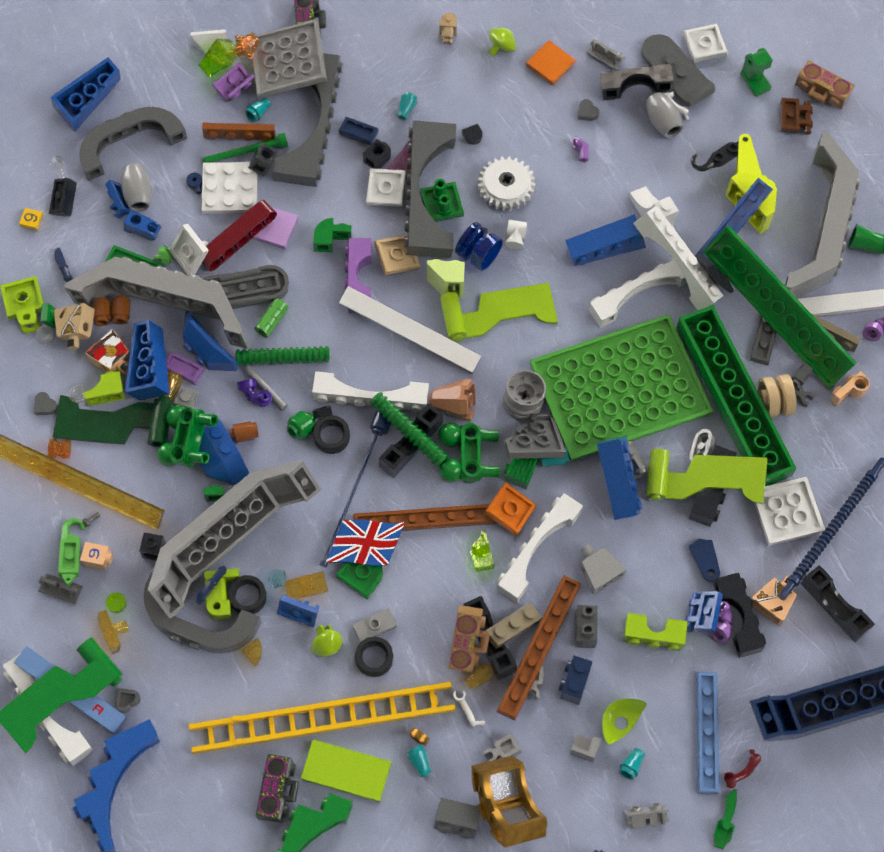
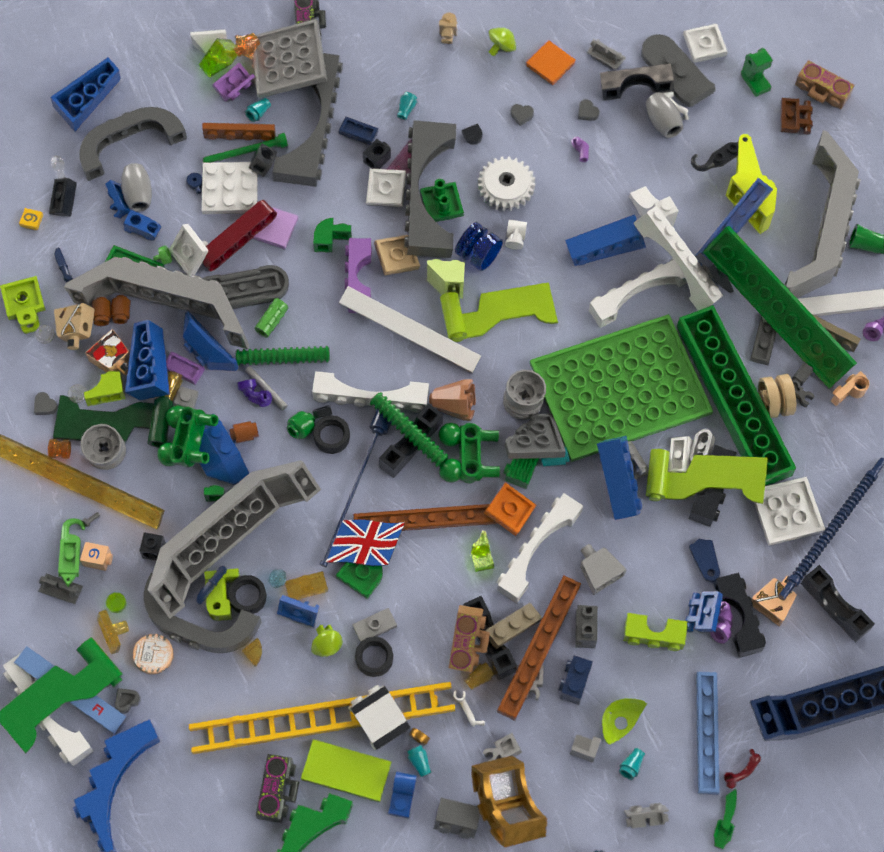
(47, 315): green plate -> none
(100, 436): none -> light grey wheel
(153, 654): none -> tile
(379, 716): none -> white panel
(402, 794): none -> blue plate
(522, 113): none -> dark grey tile
(679, 454): none -> white slope

